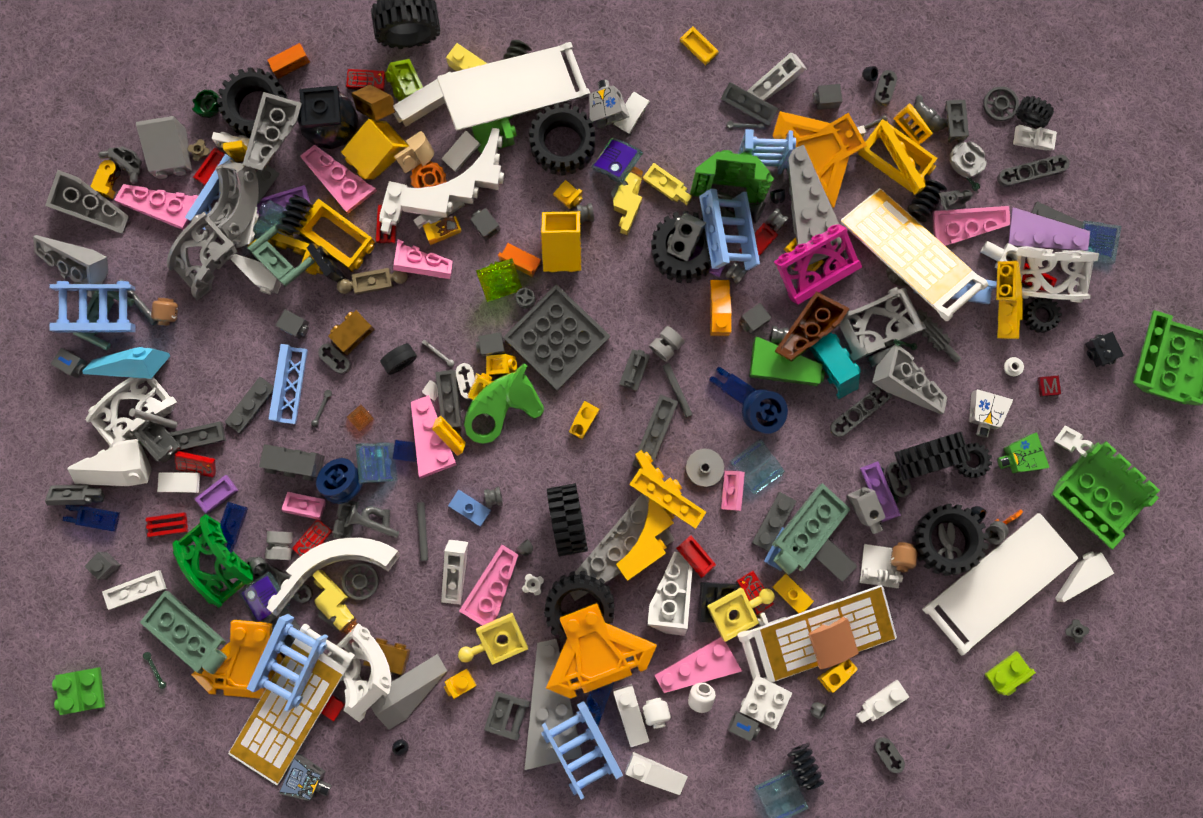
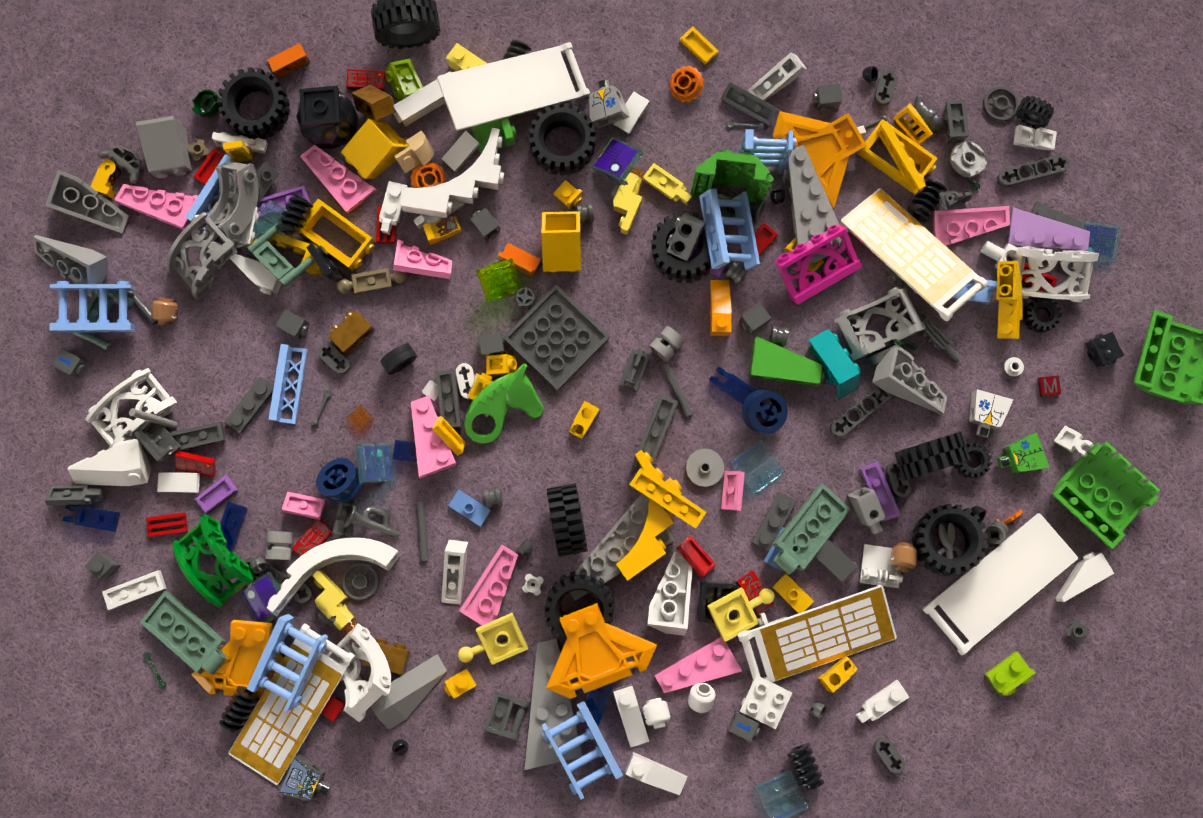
(78, 691): bright green plate -> none
(132, 363): medium azure wedge -> none
(238, 709): none -> black piece
(272, 125): light grey wedge -> none
(291, 462): dark grey wedge -> none
(450, 363): light grey hinge -> none
(686, 84): none -> orange piece
(776, 220): dark grey wheel -> none
(813, 324): reddish brown wedge -> none
(833, 643): nougat slope -> none

